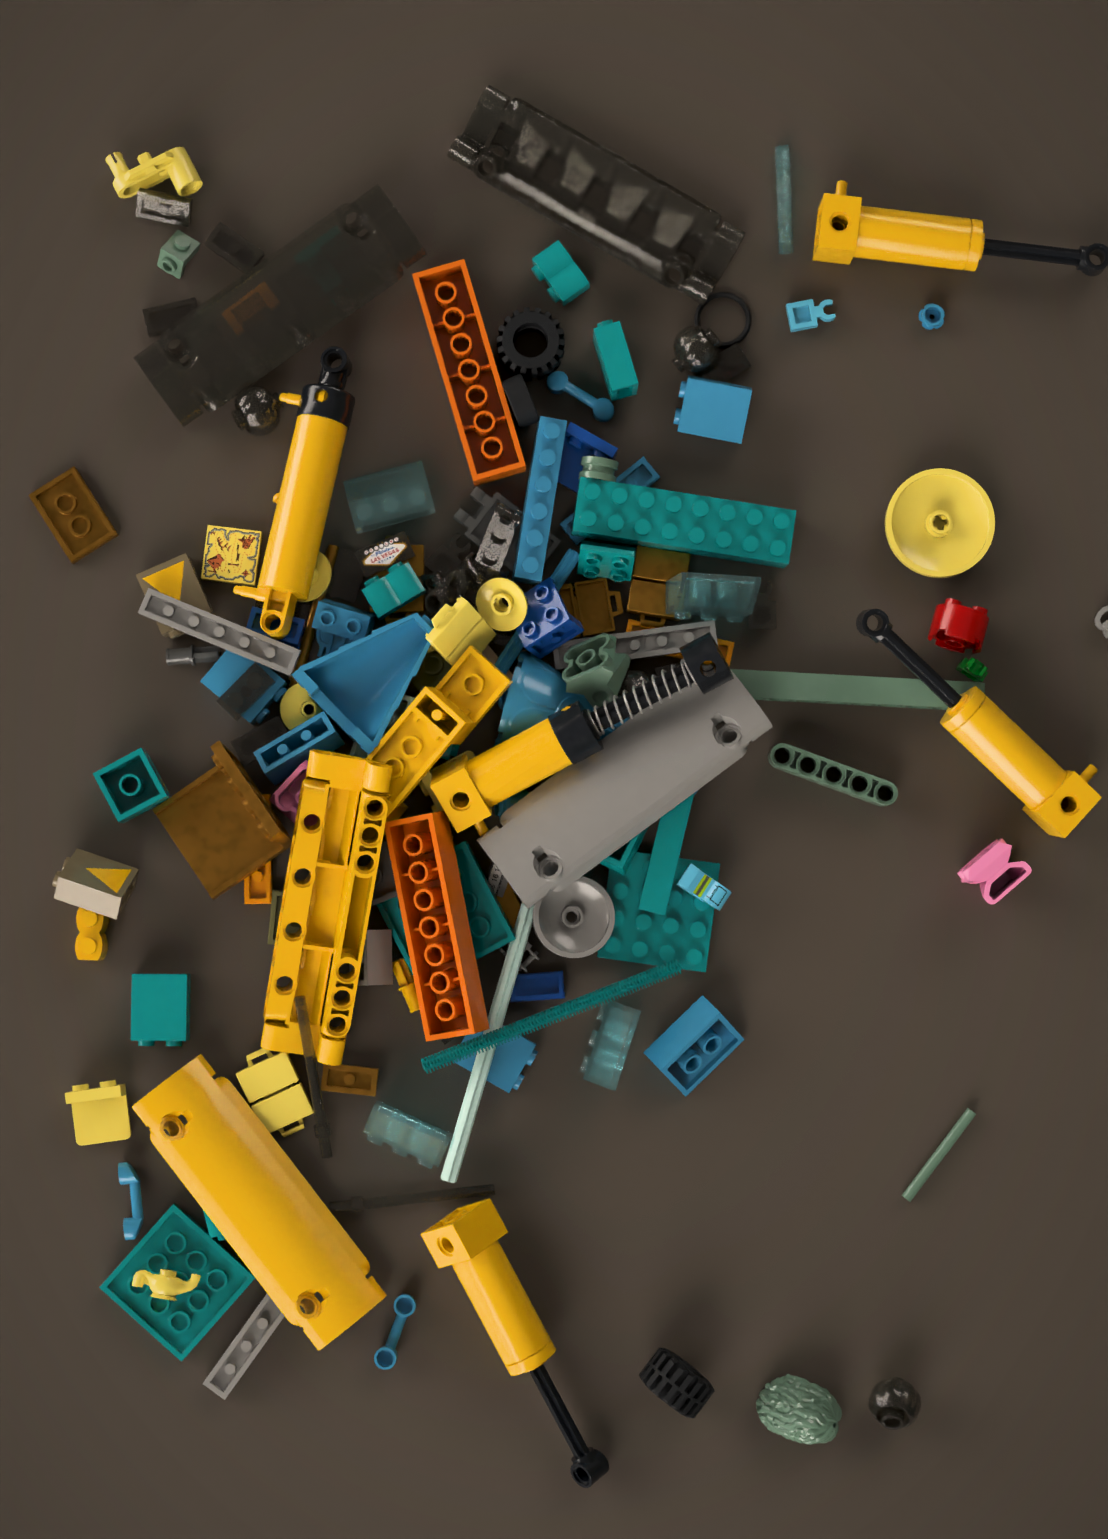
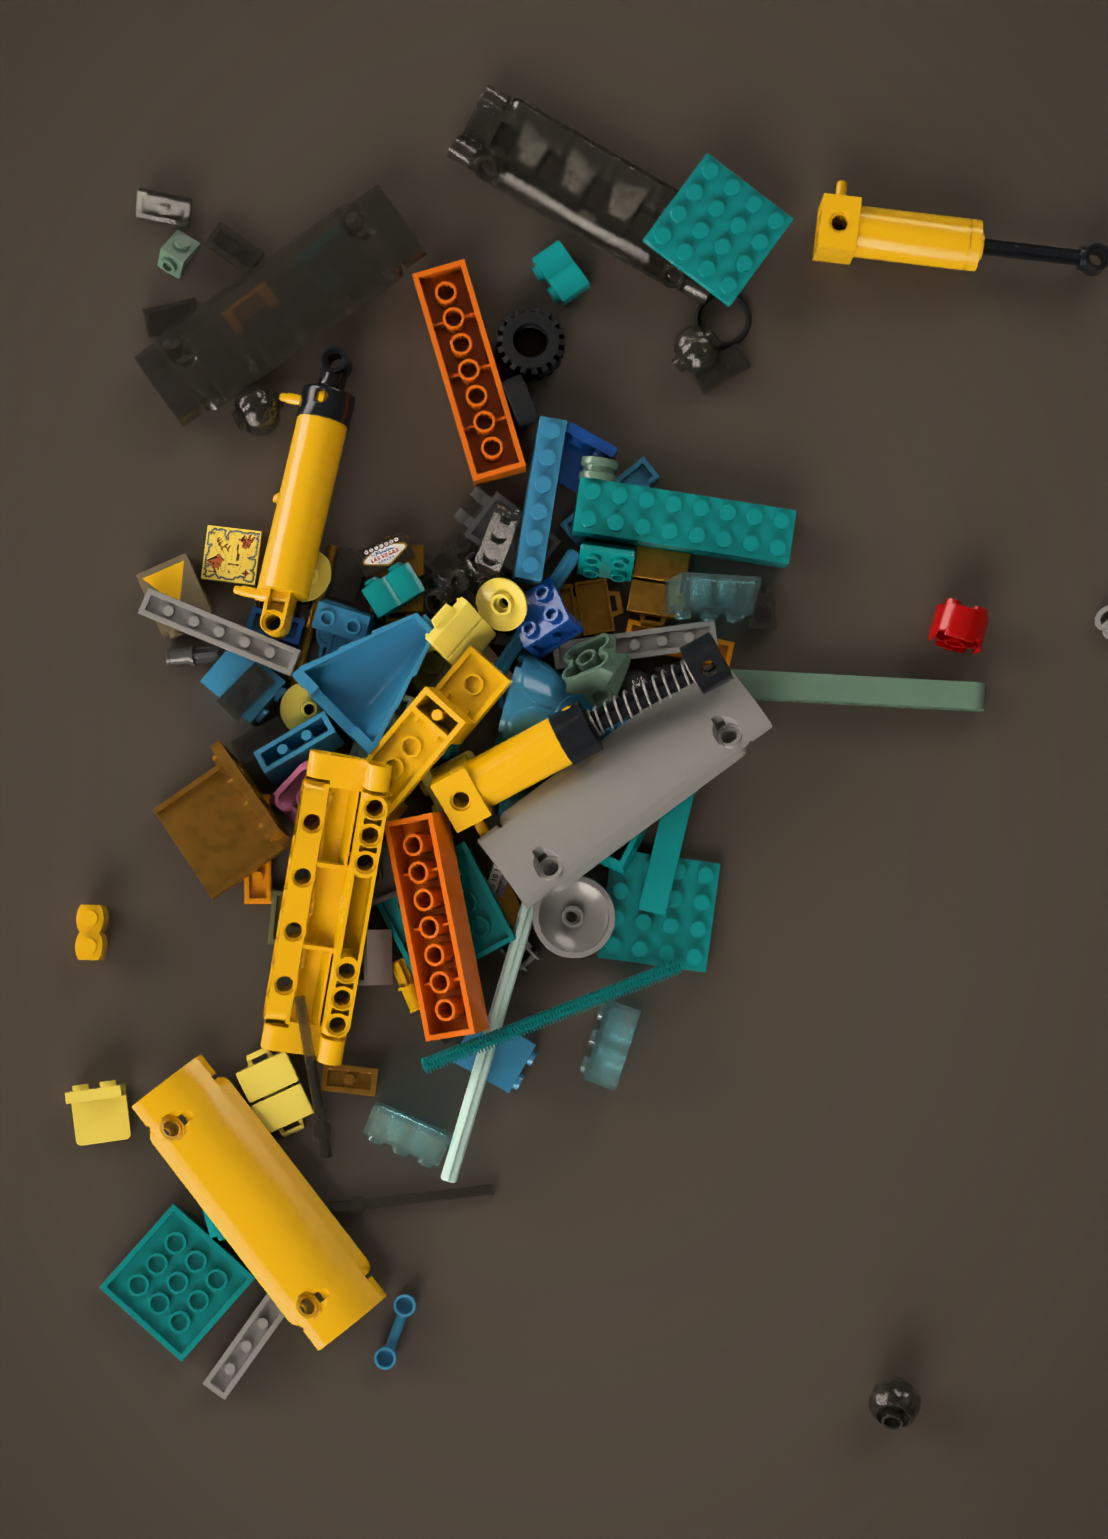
(73, 515): pearl gold tile -> none
(95, 883): dark tan brick -> none
(132, 785): teal brick -> none
(132, 1225): dark azure bar -> none
(152, 171): light yellow piece -> none
(160, 1008): teal brick -> none
(165, 1284): light yellow piece -> none
(389, 497): clear light blue slope -> none
(471, 1245): yellow piece -> none
(538, 986): blue tile -> none
(602, 408): dark azure bar -> none
(615, 360): teal brick -> none
(676, 1382): black tyre -> none
(694, 1045): dark azure slope -> none
(704, 887): medium azure leg -> none
(713, 409): dark azure brick -> none
(718, 229): none -> teal plate
(783, 198): clear light blue axle -> none
(799, 1410): sand green hair -> none
(804, 314): medium azure plate -> none
(847, 773): sand green beam -> none
(931, 309): dark azure plate -> none
(938, 1154): sand green bar -> none
(939, 523): light yellow dish -> none
(973, 669): green plate -> none
(993, 871): bright pink piece -> none
(999, 742): yellow piece -> none

